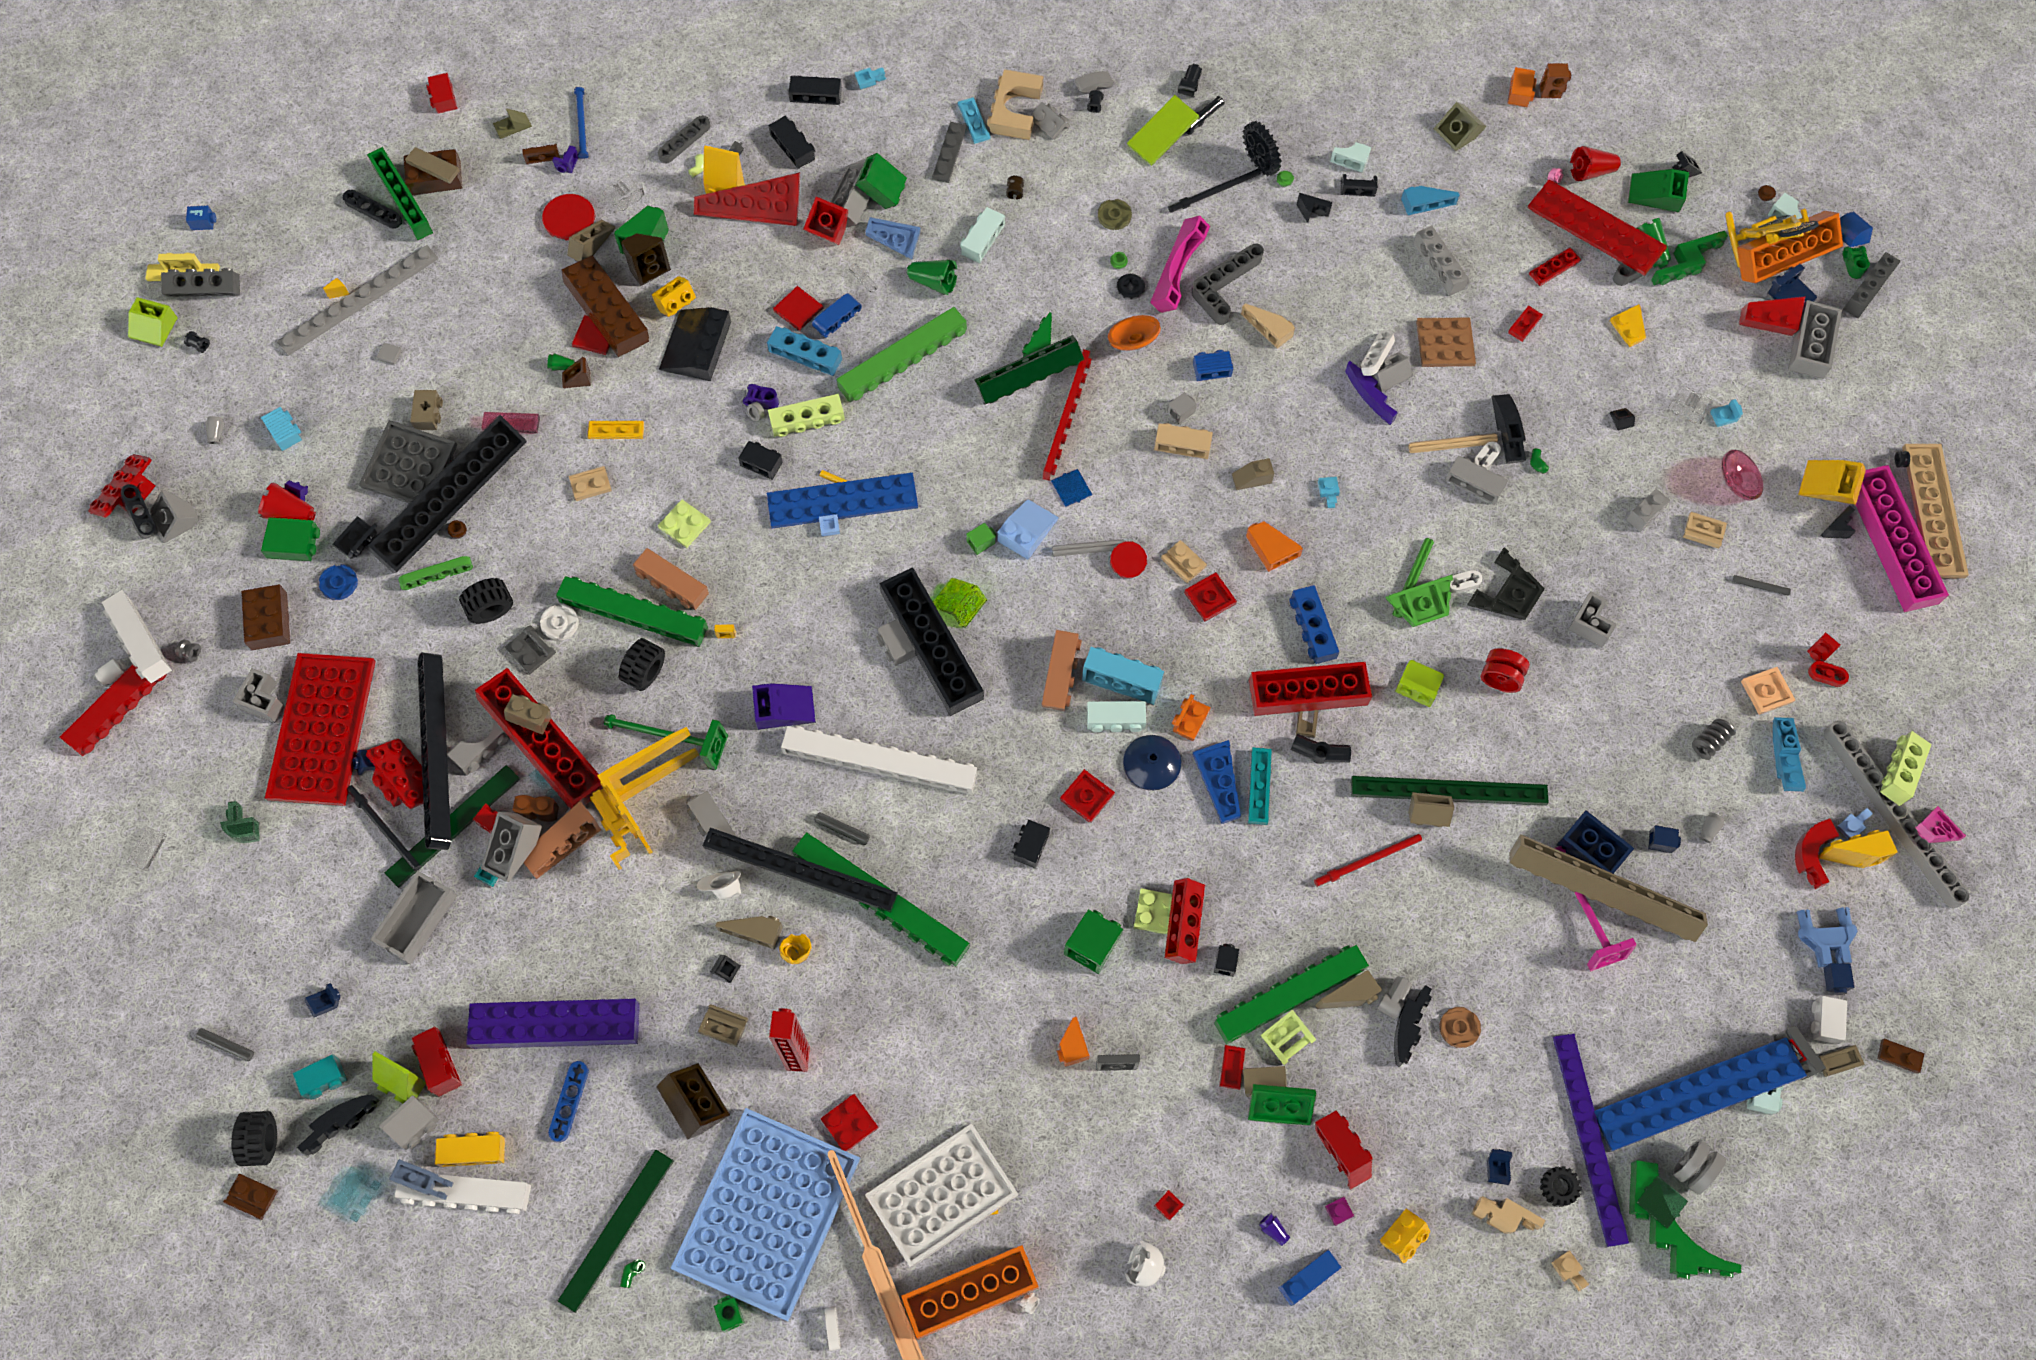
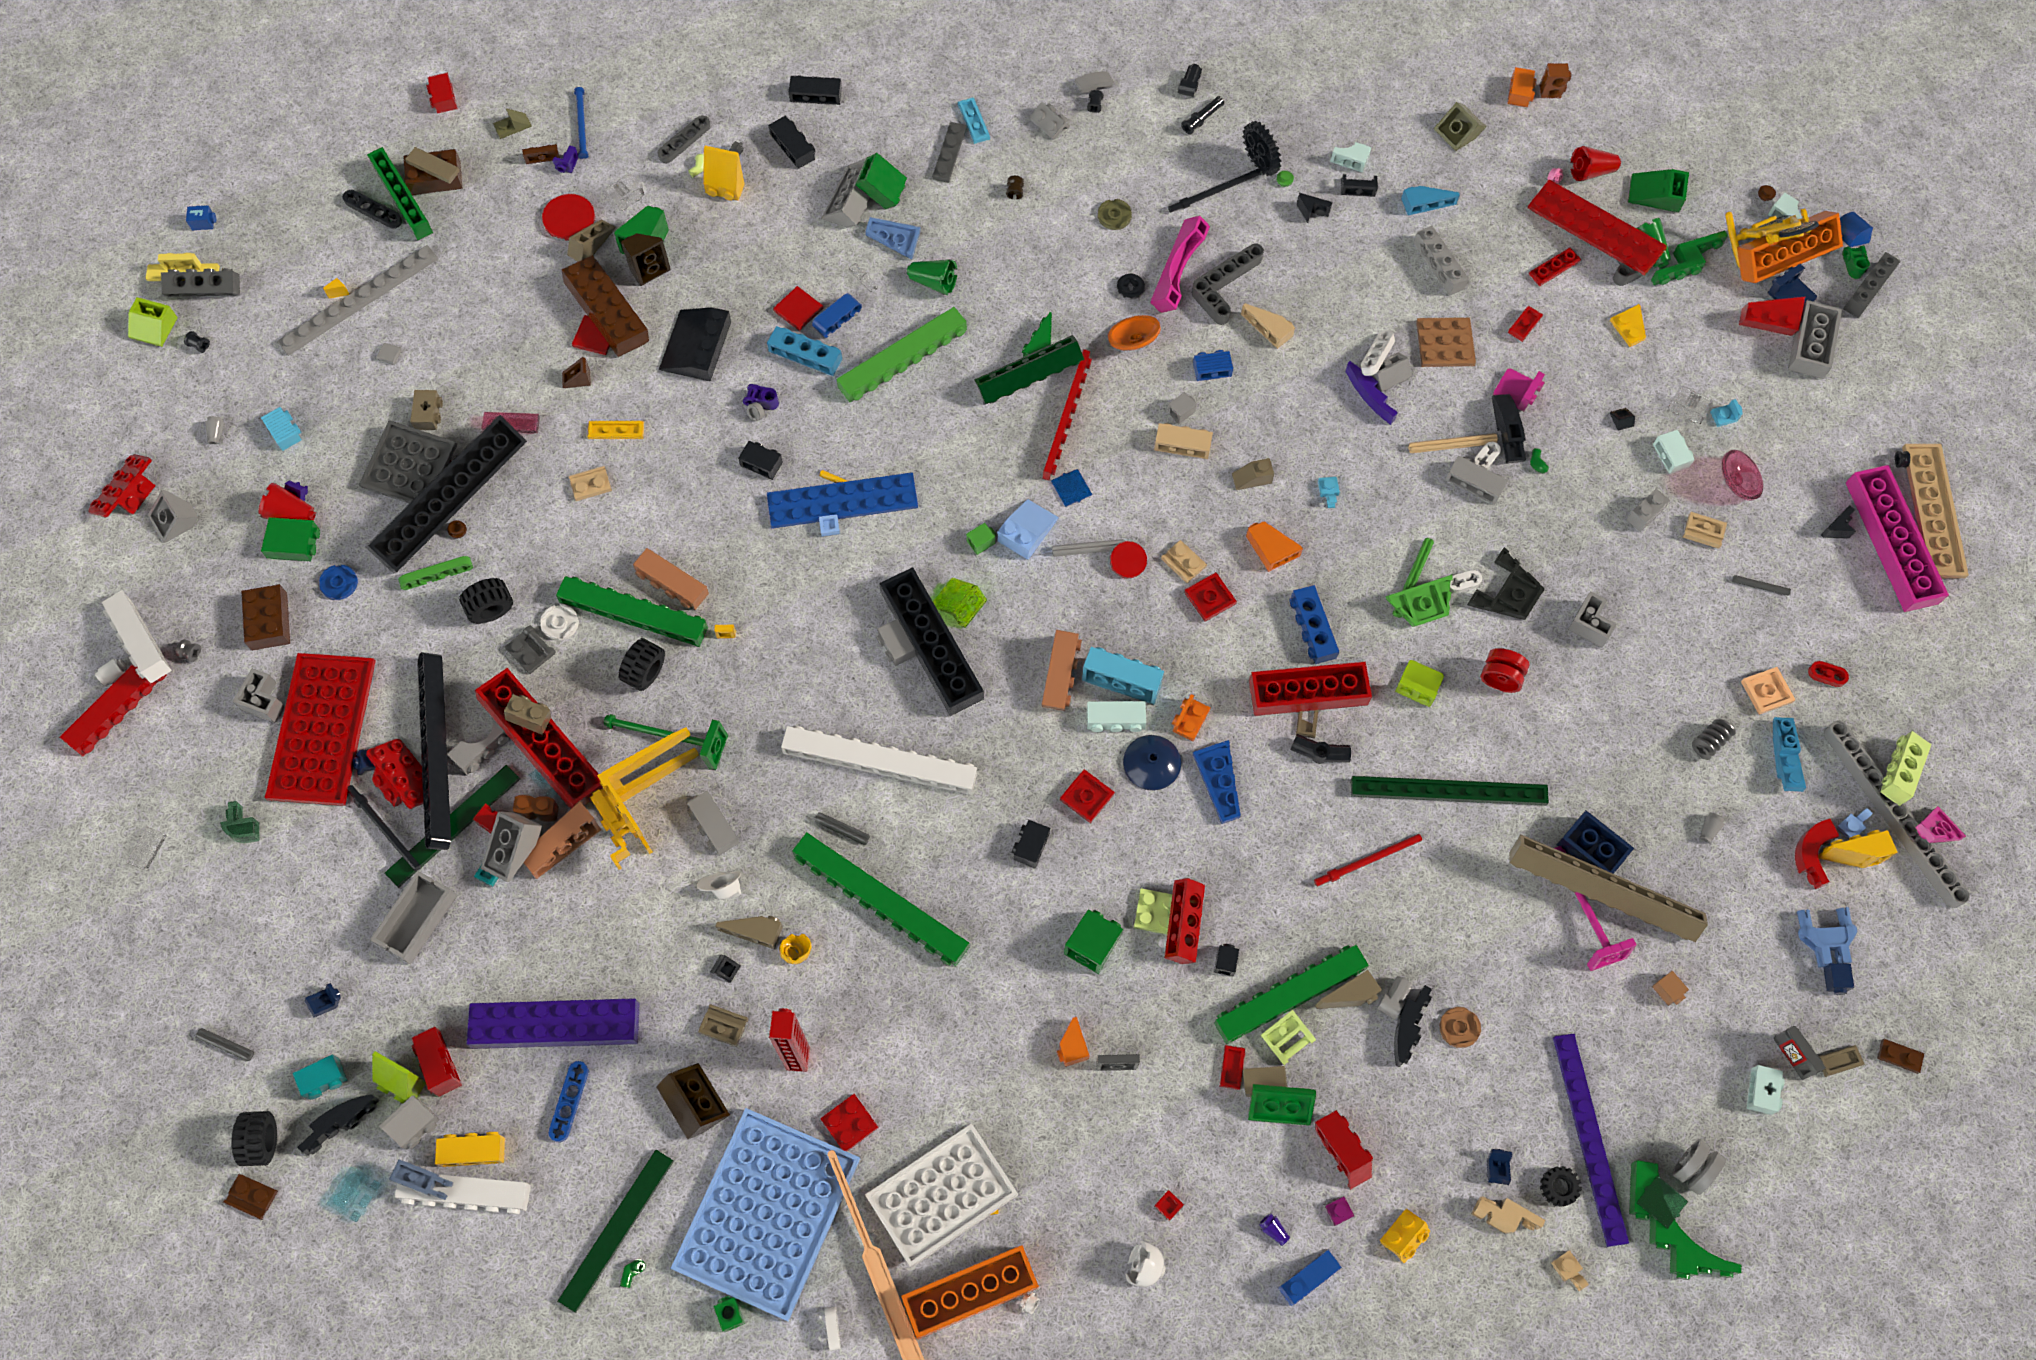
(137, 502): black beam -> none
(354, 536): black bracket -> none
(558, 362): green cone -> none
(674, 296): yellow brick -> none
(684, 523): yellowish green plate -> none
(762, 201): red wing -> none
(782, 705): dark purple slope -> none
(800, 870): black plate -> none
(811, 408): yellowish green brick -> none
(826, 220): red slope -> none
(867, 77): medium azure plate -> none
(982, 234): light aqua brick -> none
(1012, 85): tan arch -> none
(1118, 260): bright green plate -> none
(1163, 130): lime tile -> none
(1259, 786): teal plate -> none
(1431, 809): dark tan brick -> none
(1520, 387): none -> dark pink bracket
(1664, 839): dark blue brick -> none
(1671, 988): none -> medium nougat brick
(1673, 451): none -> light aqua brick
(1687, 164): black slope -> none
(1699, 1094): blue plate -> none
(1823, 648): red plate -> none
(1829, 1020): white brick -> none
(1833, 480): yellow slope -> none

